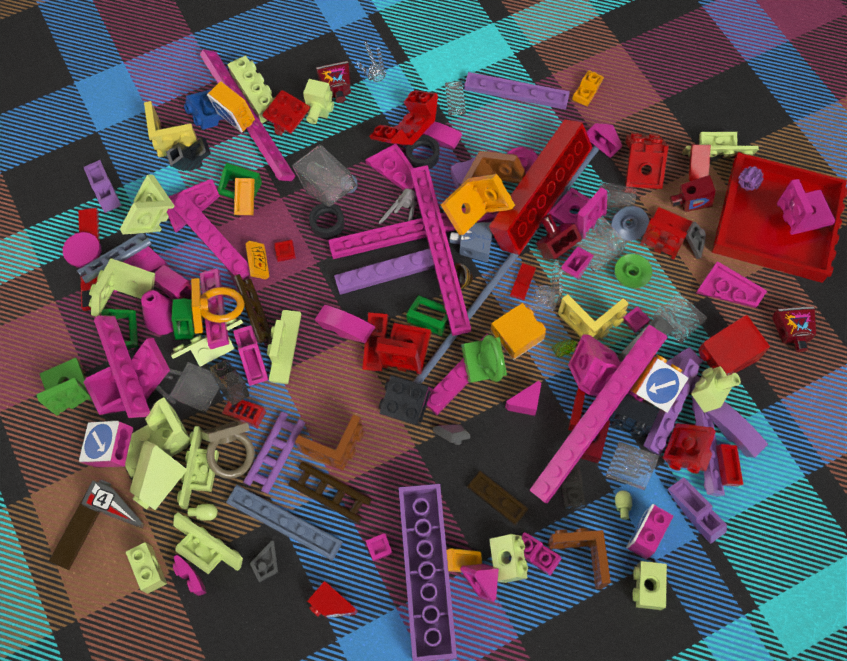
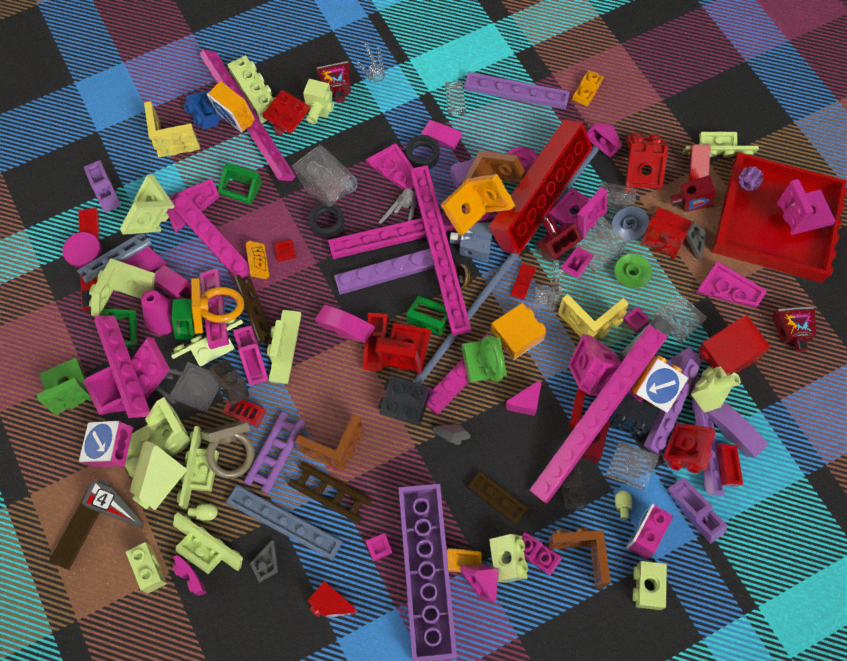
(188, 158): black brick -> none
(244, 196): light orange tile -> none
(422, 115): red slope -> none
(563, 347): clear neon green slope -> none

